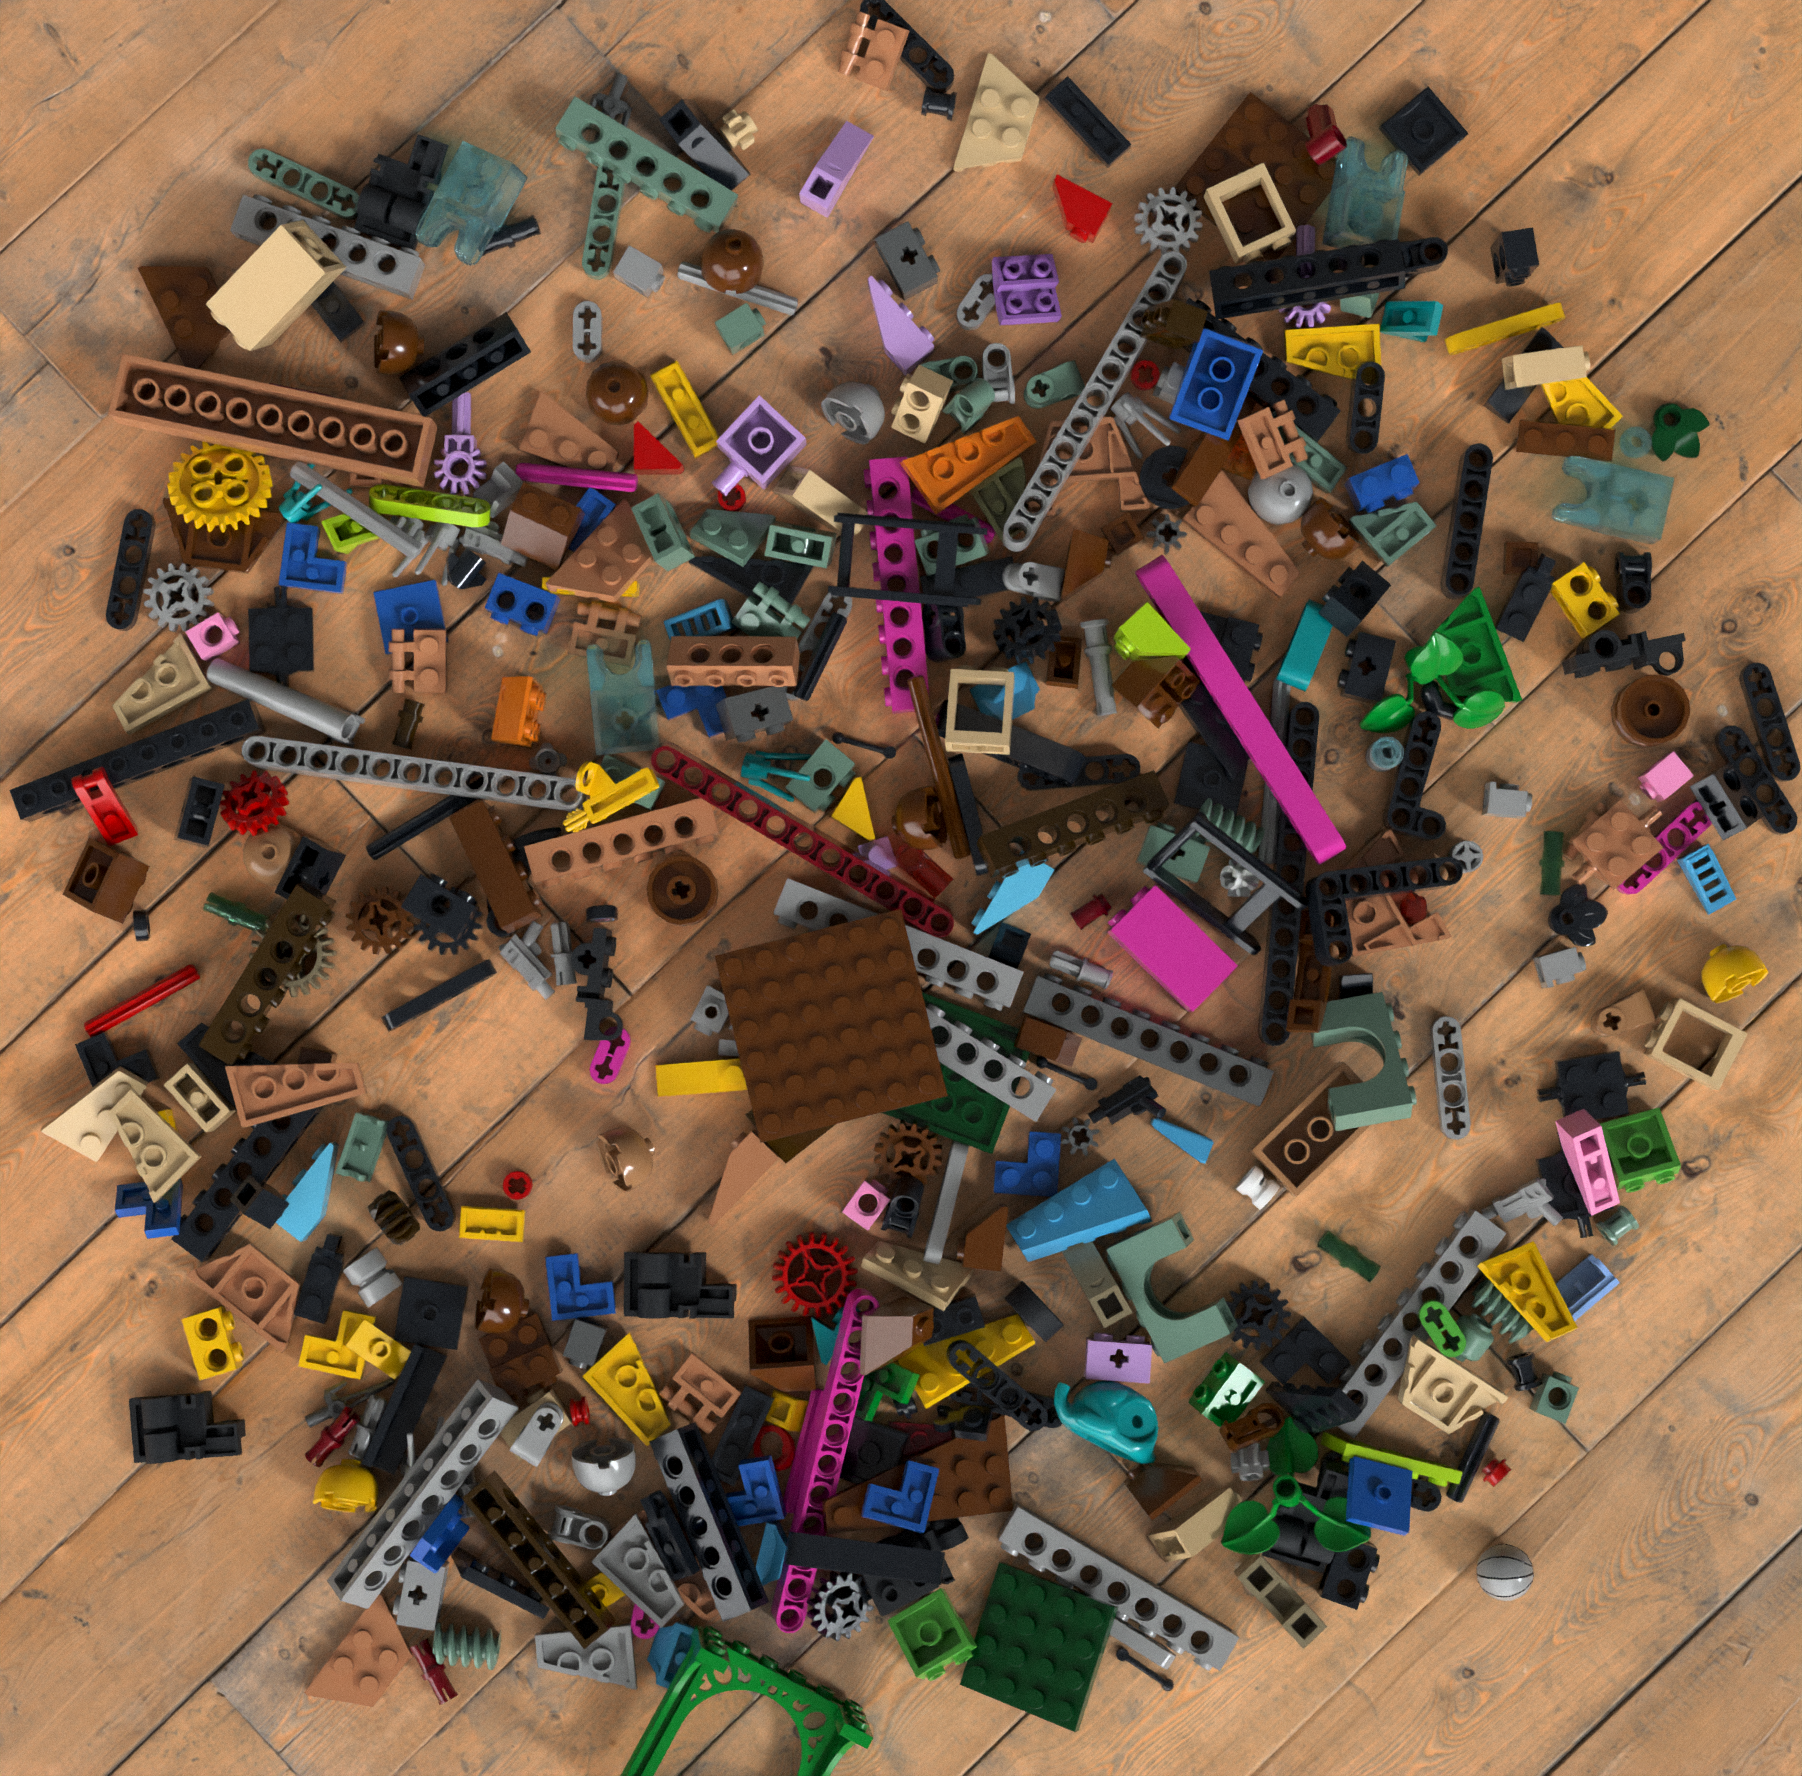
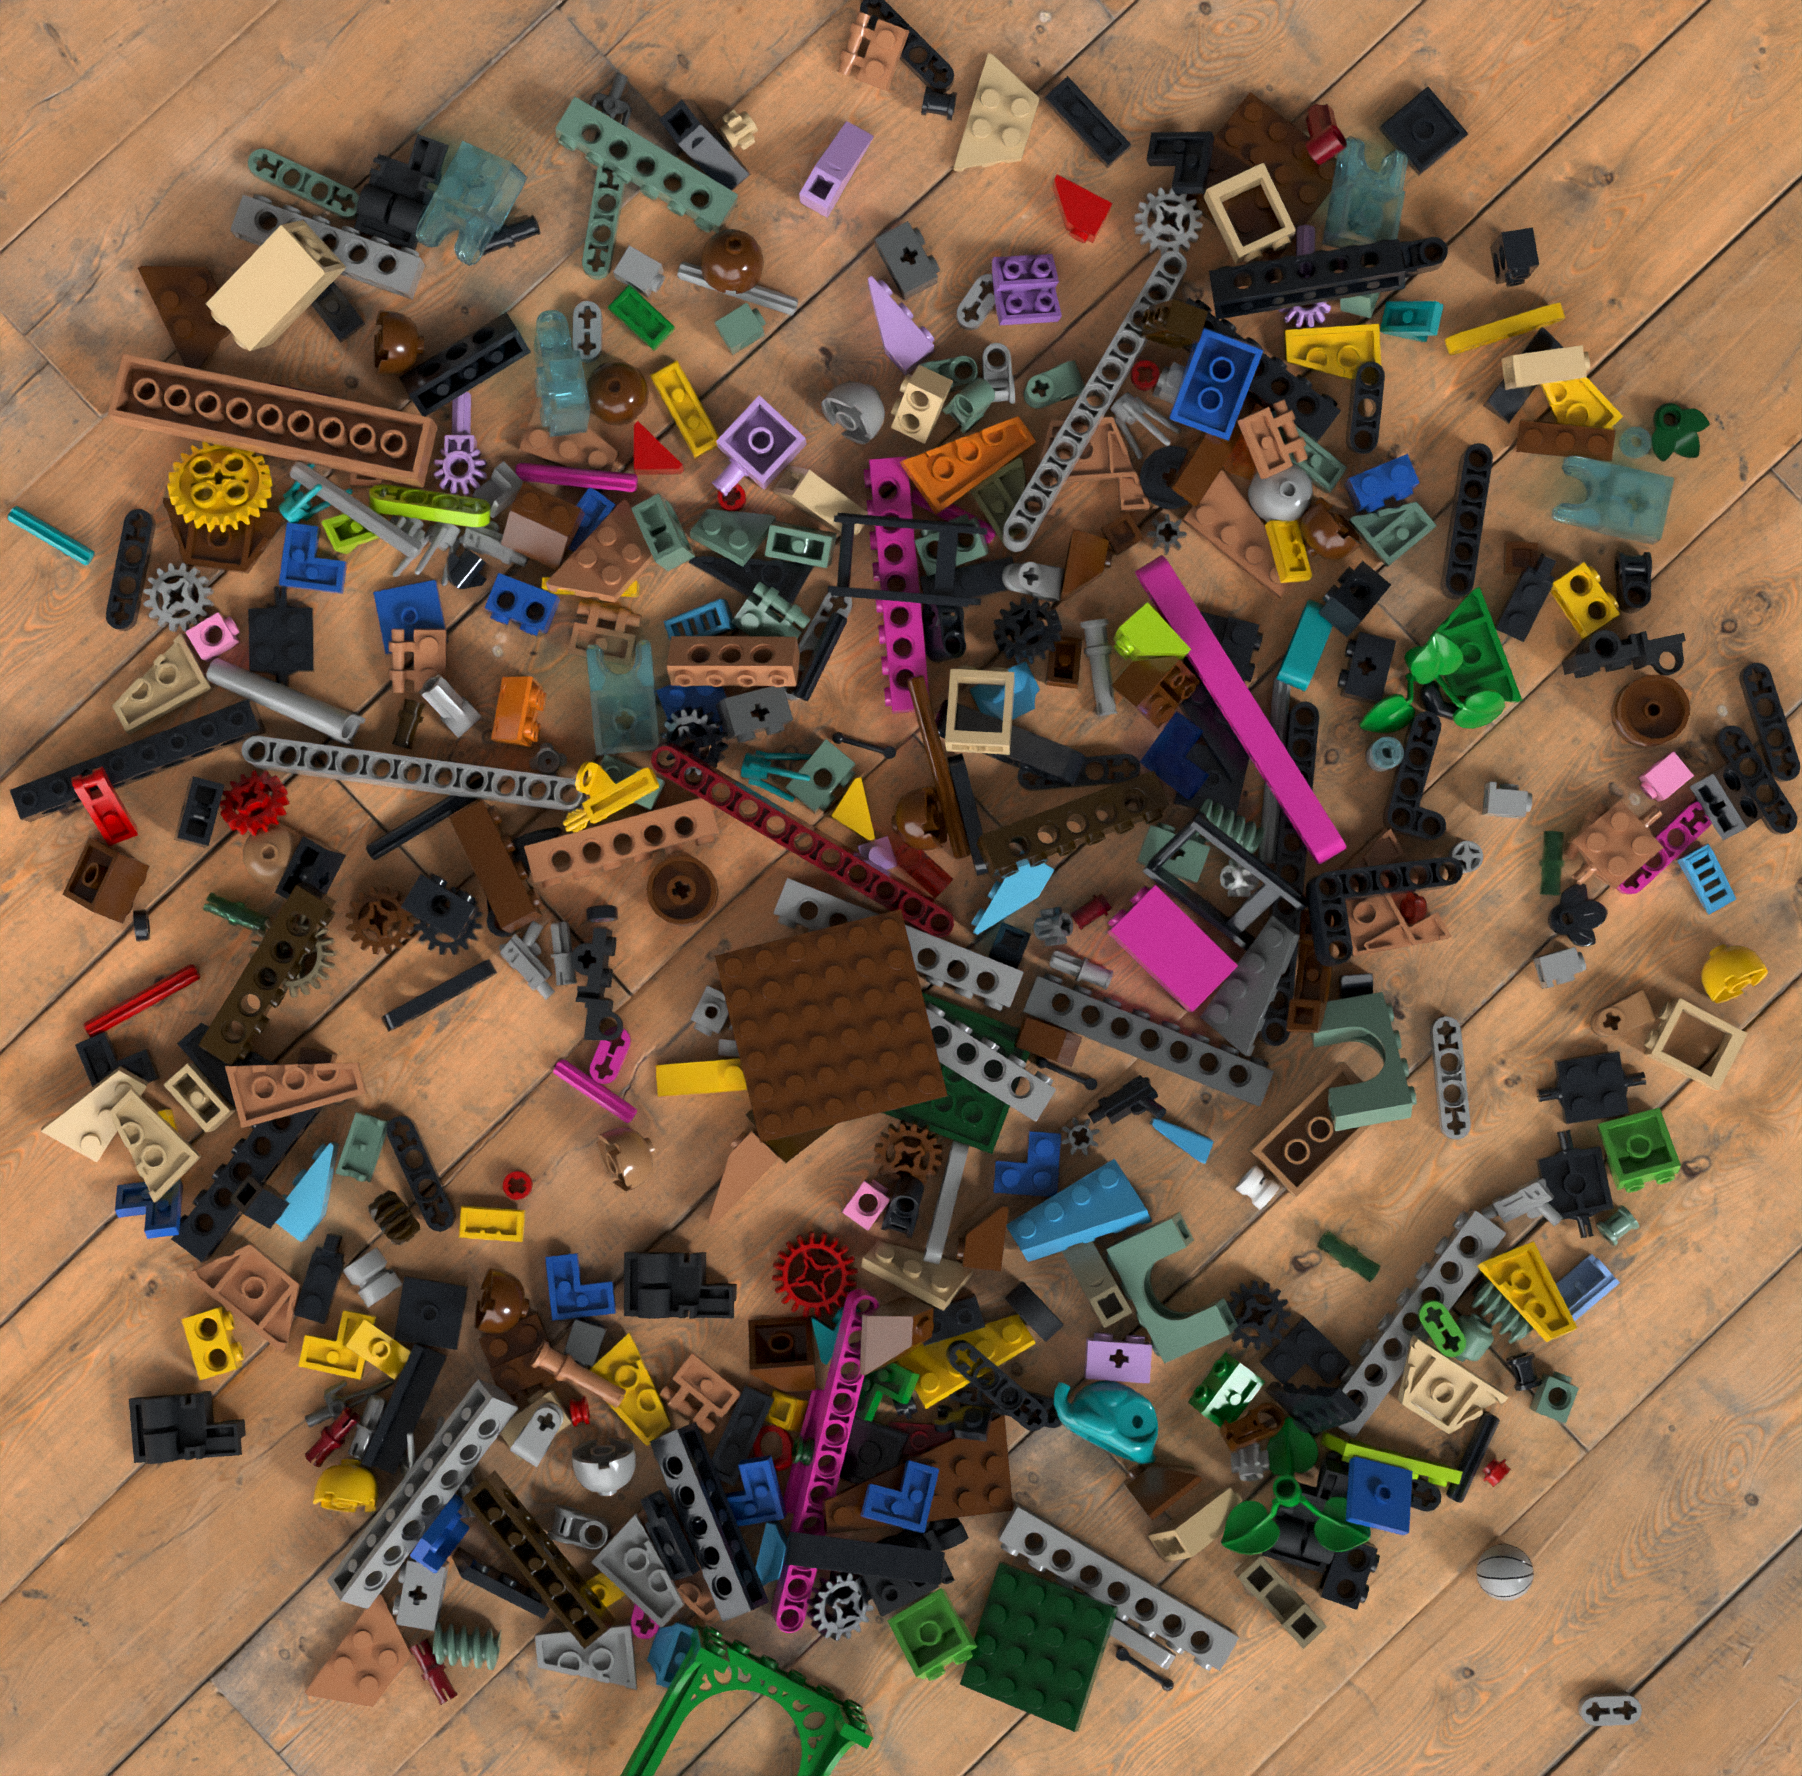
(51, 535): none -> teal axle
(454, 710): none -> light grey piece
(559, 377): none -> clear light blue brick
(565, 1368): none -> nougat pin
(595, 1091): none -> dark pink axle
(641, 317): none -> green plate
(699, 728): none -> black gear
(802, 1450): none -> dark green bush
(1053, 926): none -> dark grey gear
(1169, 757): none -> clear blue plate
(1188, 153): none -> black plate
(1244, 998): none -> dark grey wing
(1288, 551): none -> yellow plate
(1588, 1159): bright pink slope -> none
(1609, 1701): none -> light grey beam

